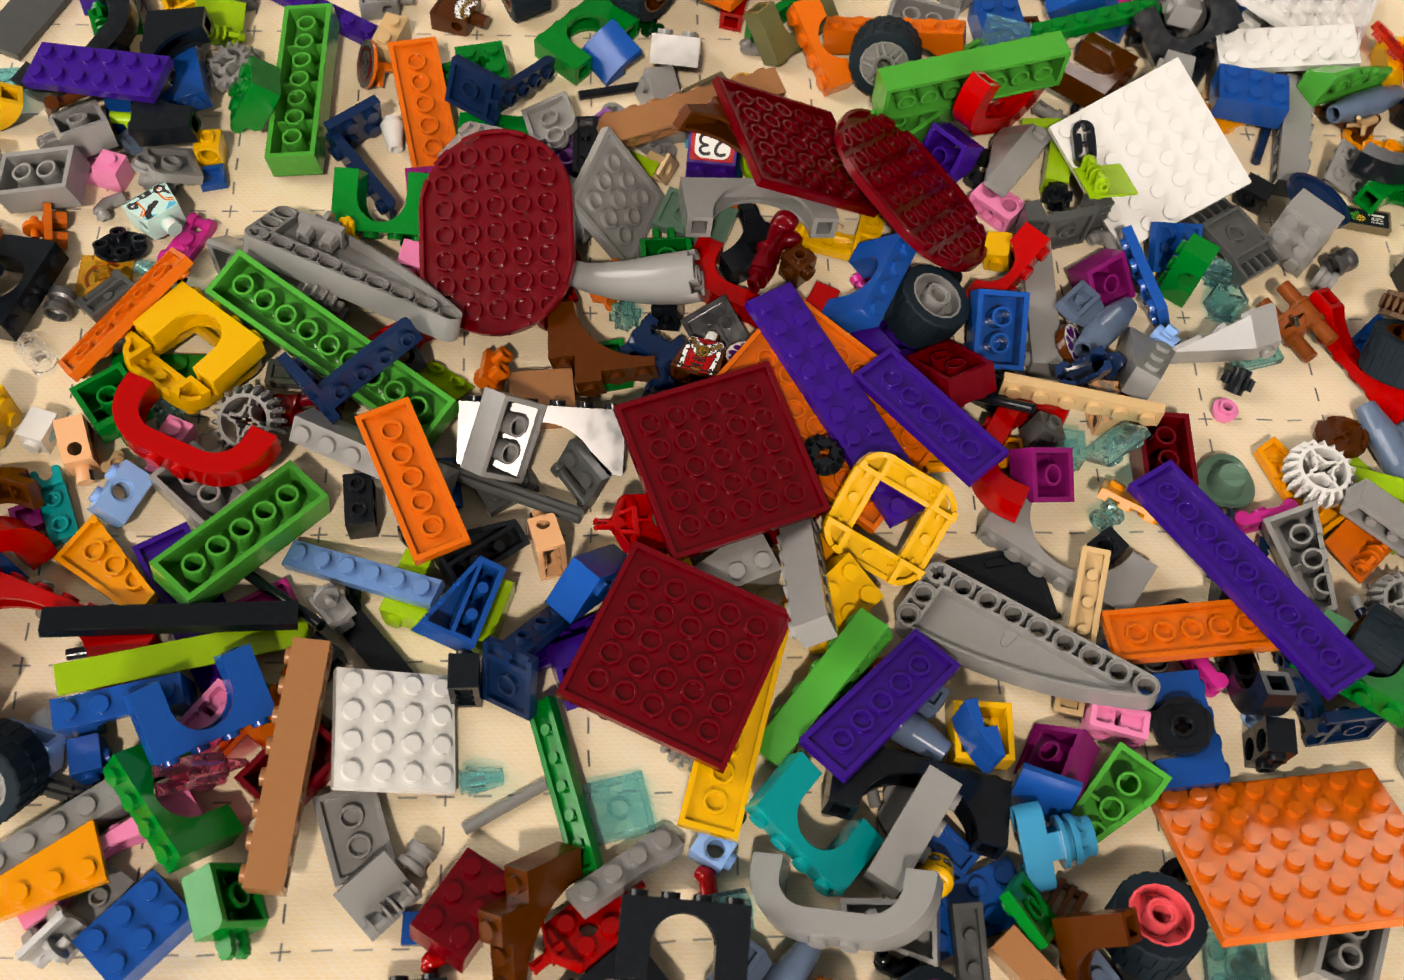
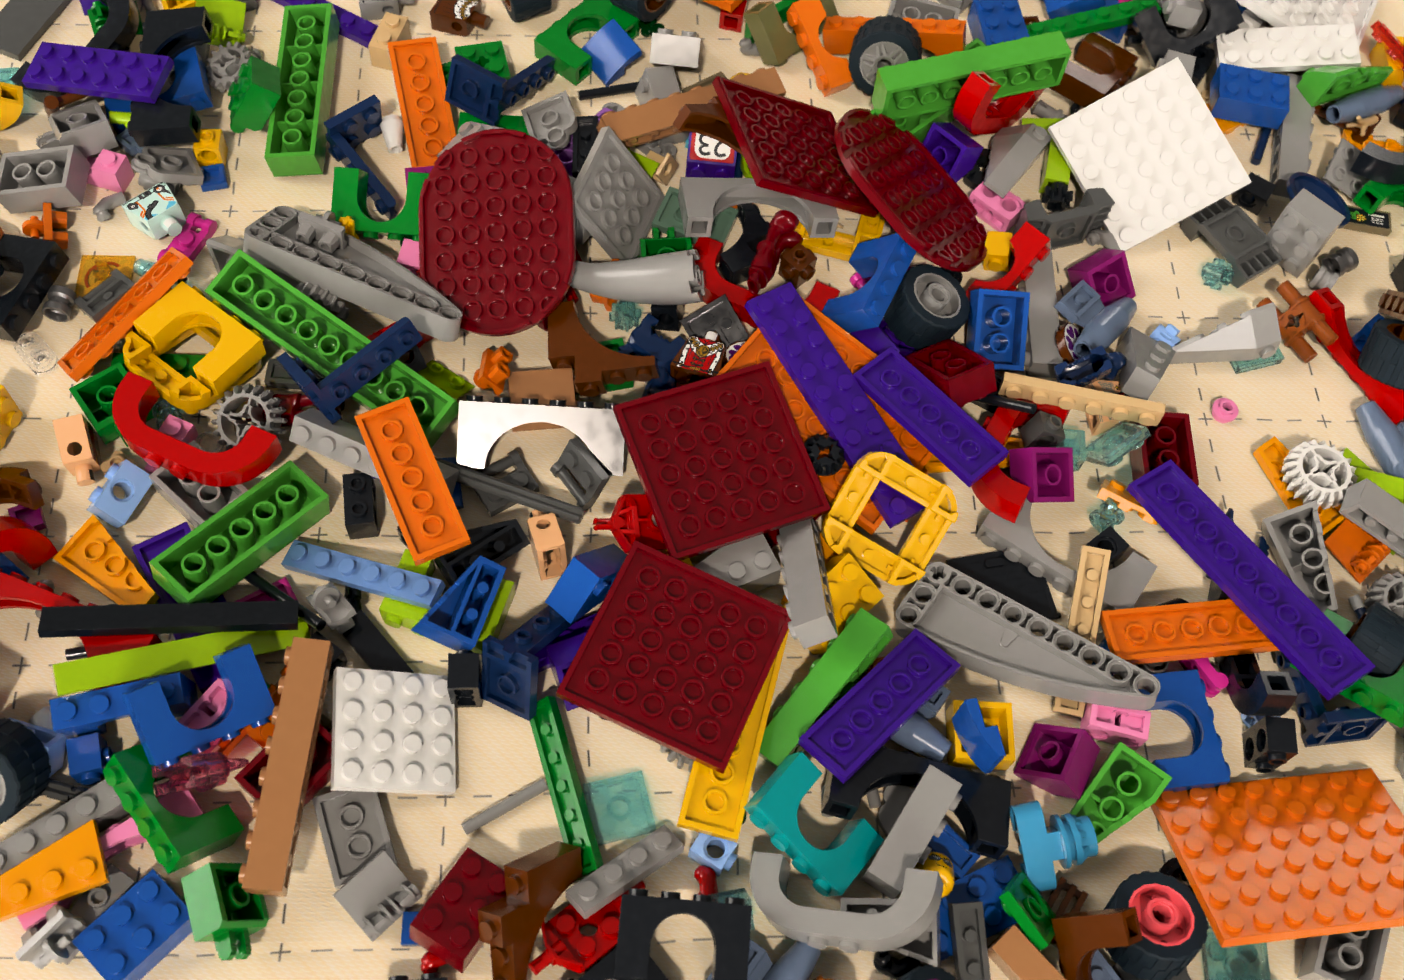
(37, 431): white brick -> none
(58, 508): teal plate -> none
(120, 245): black dish -> none
(369, 68): shield -> none
(416, 858): light grey wheel -> none
(479, 779): clear light blue cone -> none
(503, 436): light grey slope -> none
(1003, 29): clear light blue plate -> none
(1053, 791): blue slope -> none
(1077, 143): black beam -> none
(1103, 180): lime hinge -> none
(1144, 278): blue plate -> none
(1165, 239): blue slope -> none
(1174, 741): black plate -> none
(1186, 269): green arch -> none
(1225, 301): clear light blue brick -> none
(1226, 481): sand green hat -> none
(1237, 380): black gear -> none
(1252, 522): dark pink plate -> none
(1344, 434): reddish brown tile -> none

